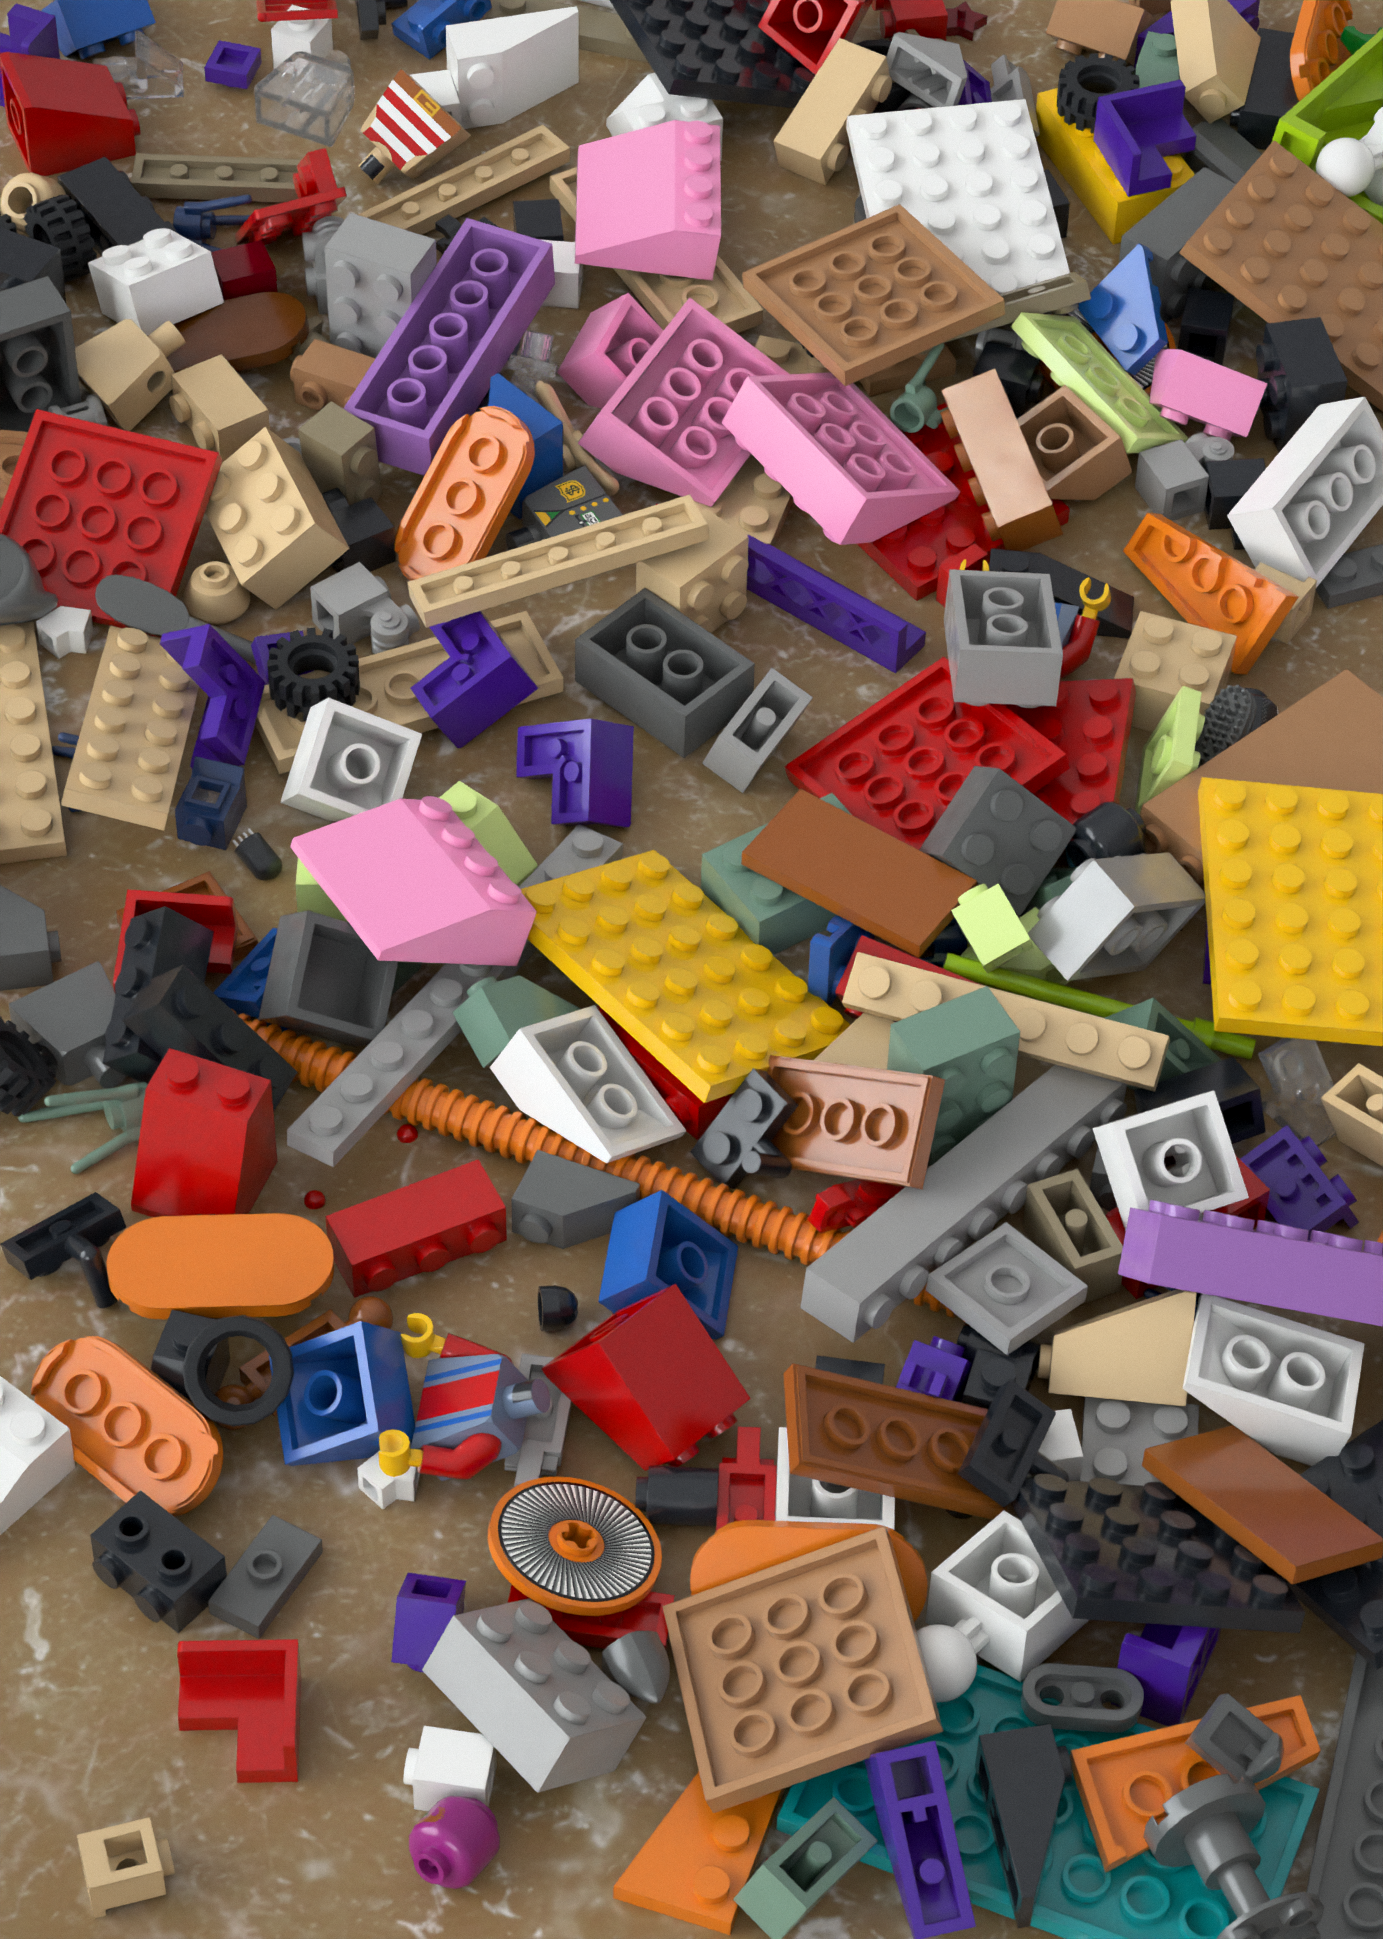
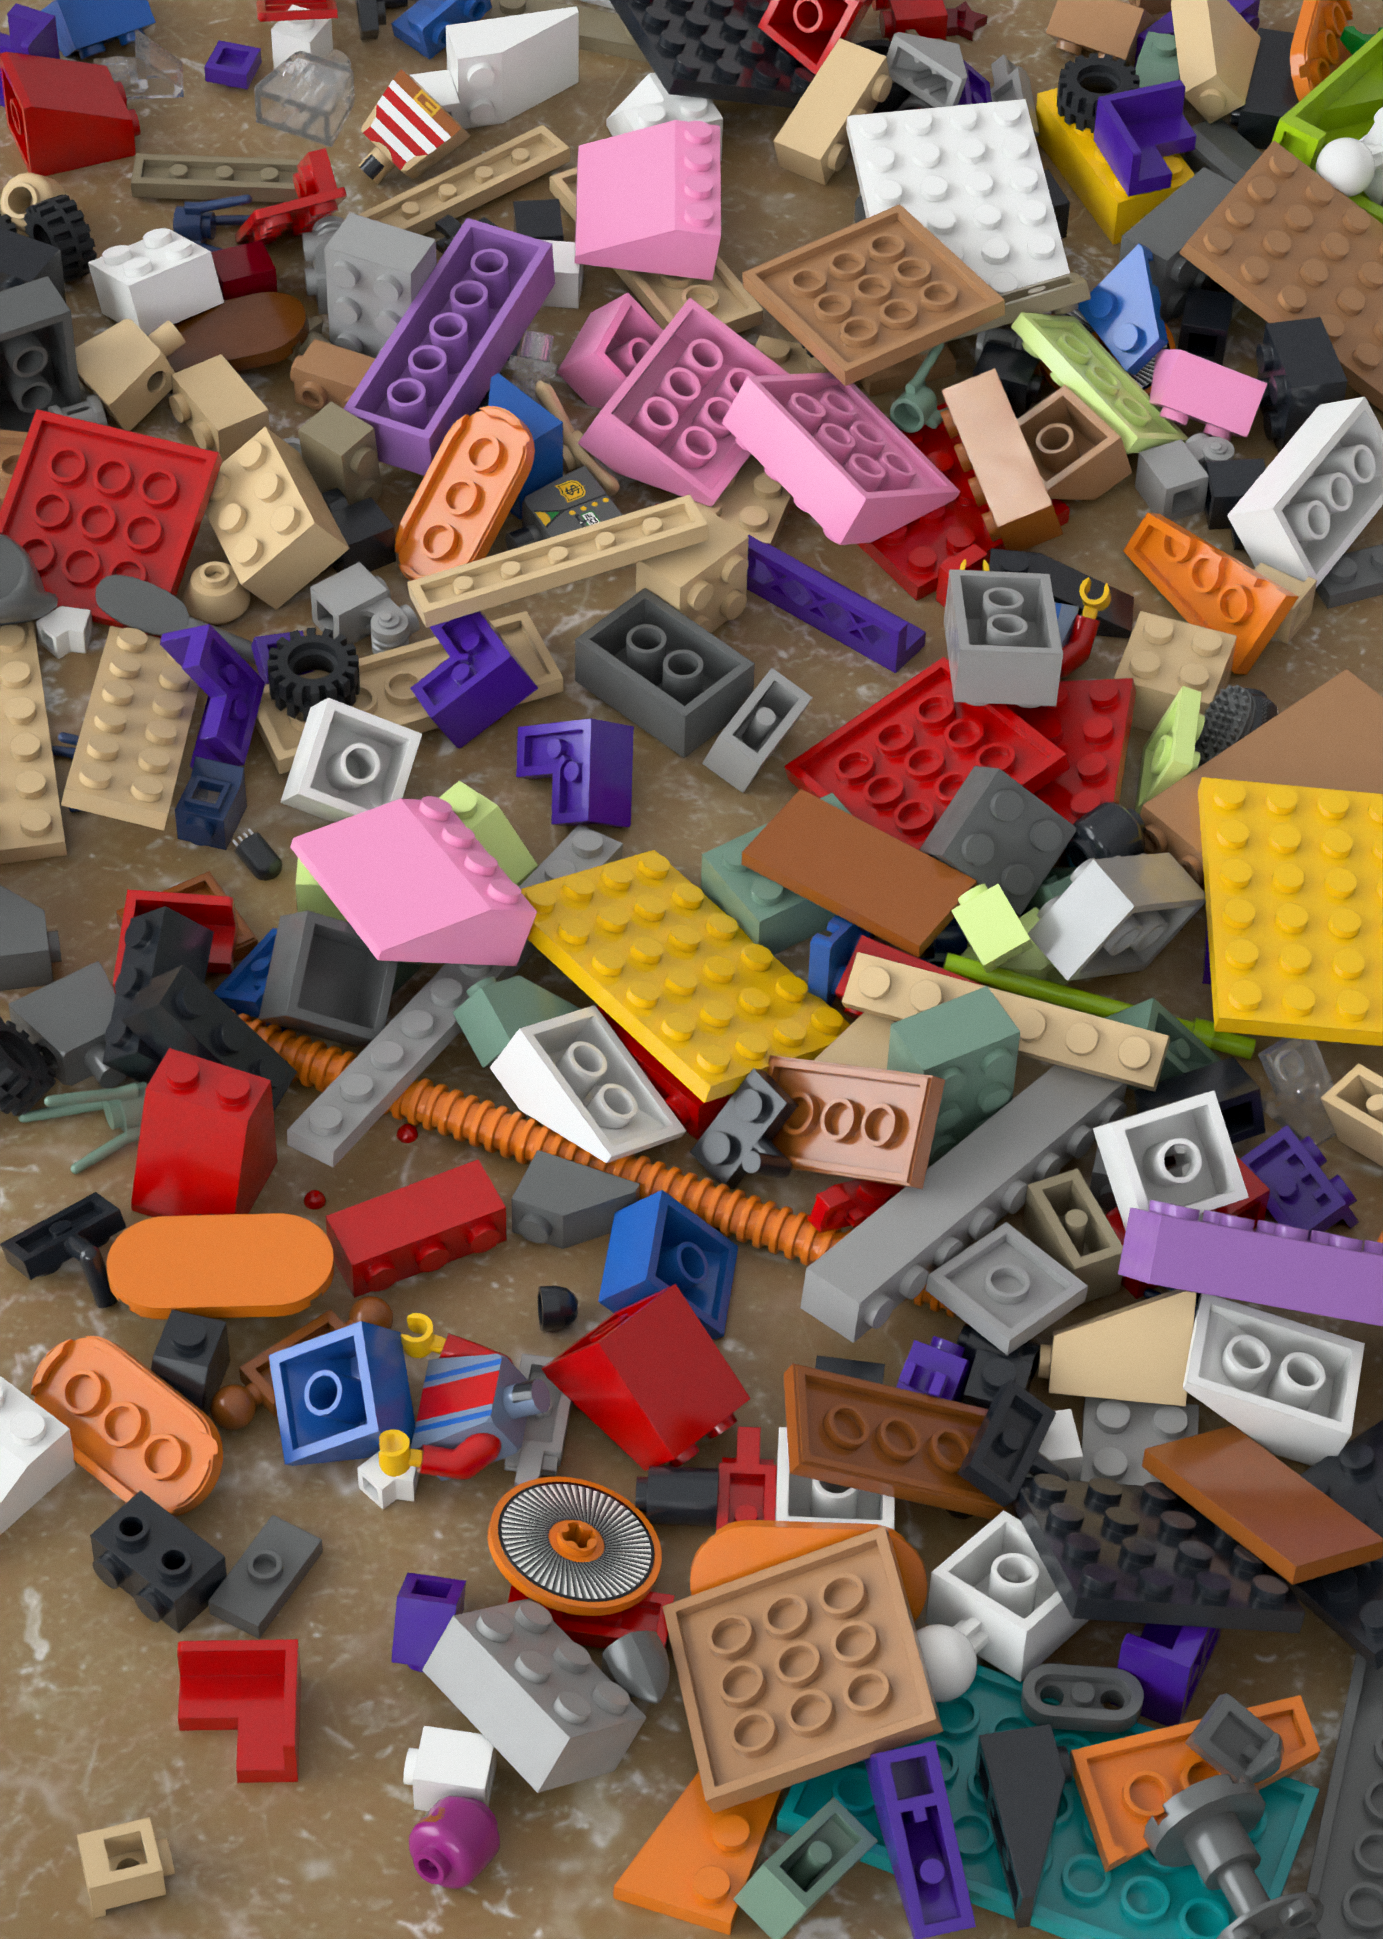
(110, 205): black brick -> none
(195, 1376): black tyre -> none

